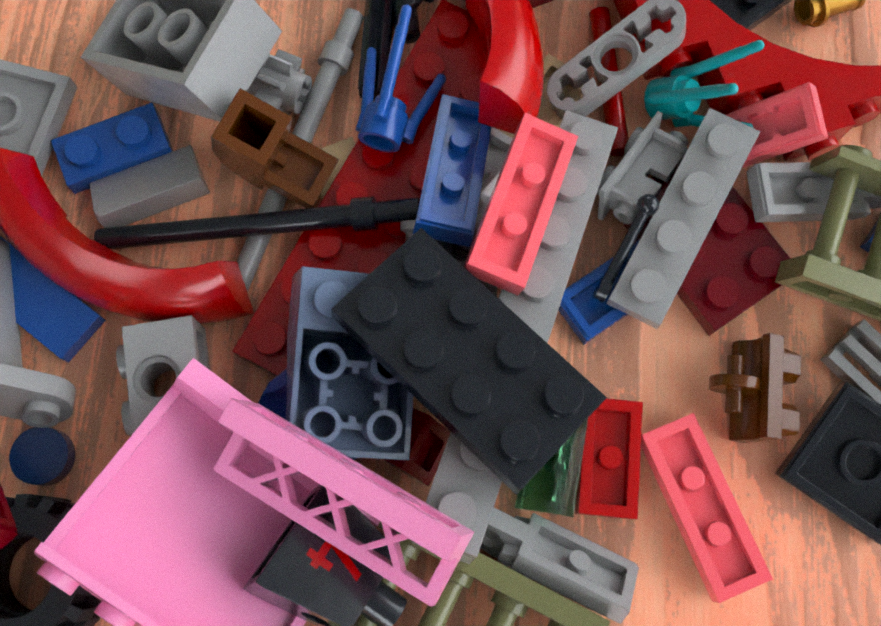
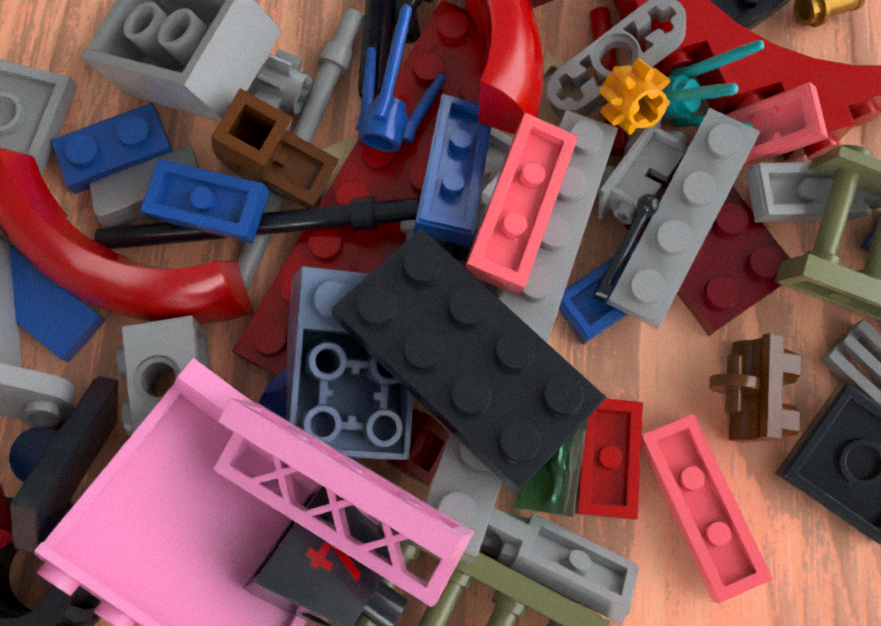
(64, 465): none -> black tile
(205, 200): none -> blue plate
(634, 96): none -> light orange gear

